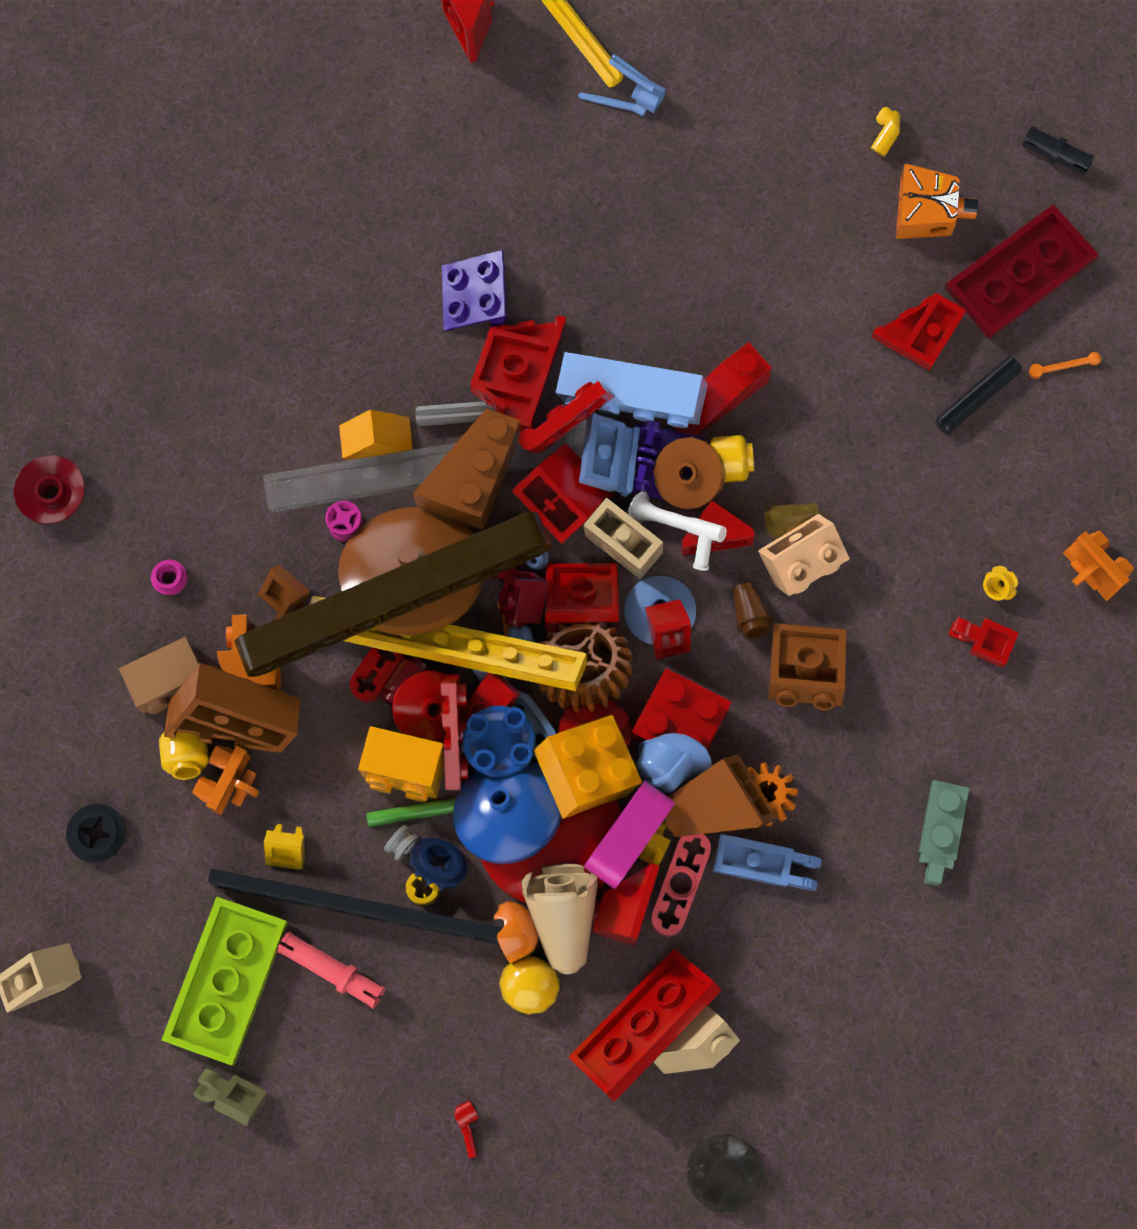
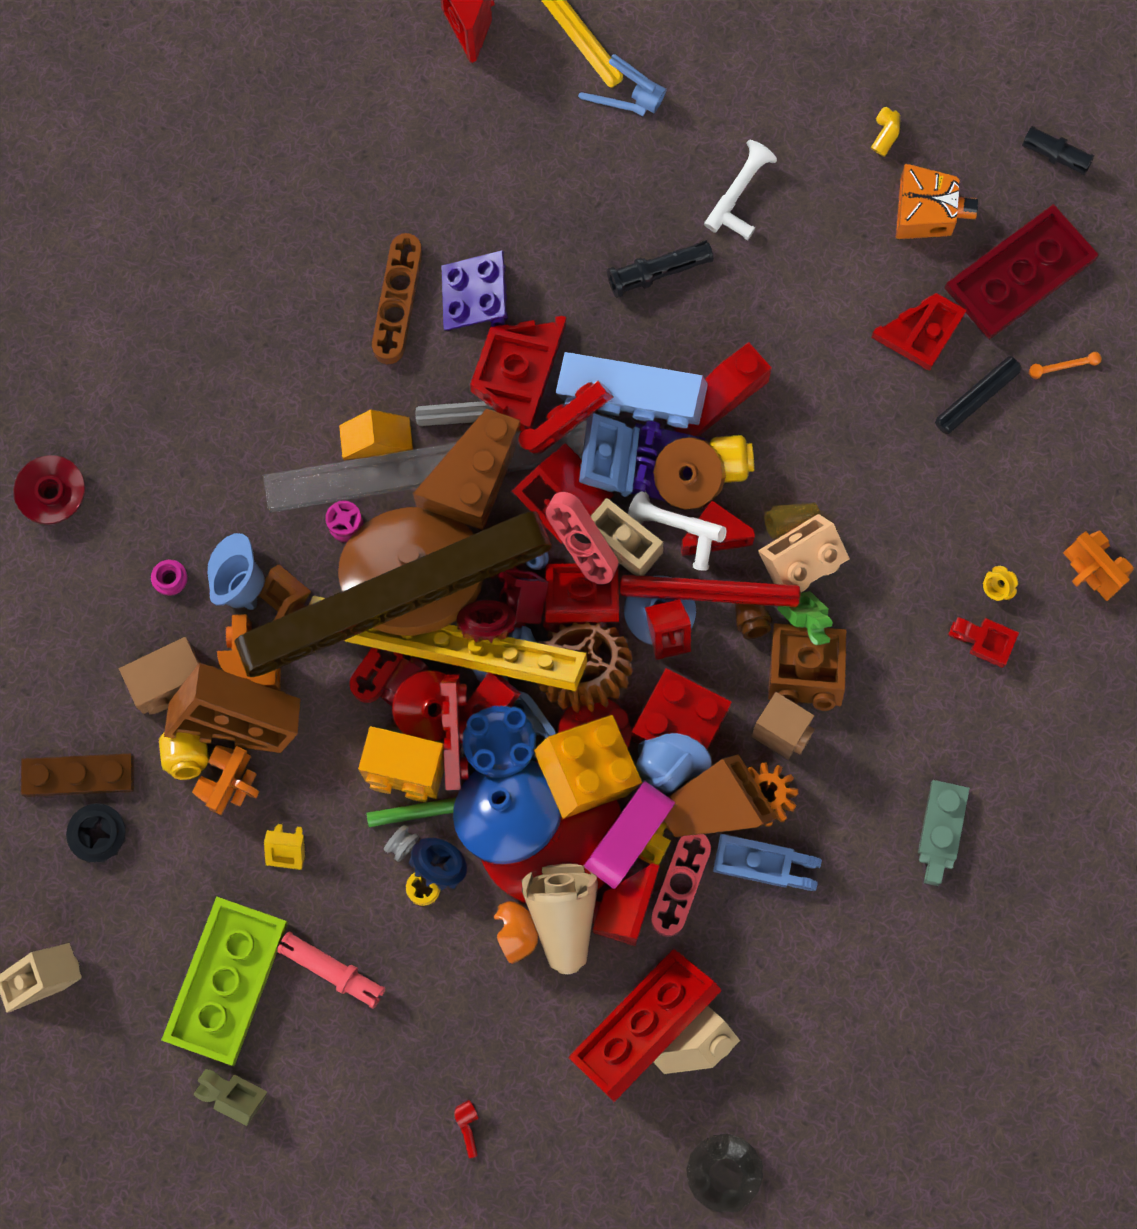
(77, 775): none -> reddish brown plate
(234, 573): none -> medium blue piece
(354, 906): black tile -> none
(397, 298): none -> dark orange beam
(486, 611): none -> dark red gear
(529, 985): yellow hair -> none
(581, 522): none -> coral beam
(645, 271): none -> black pin
(710, 590): none -> red axle
(721, 213): none -> white piece
(784, 727): none -> medium nougat brick
(809, 614): none -> bright green plate

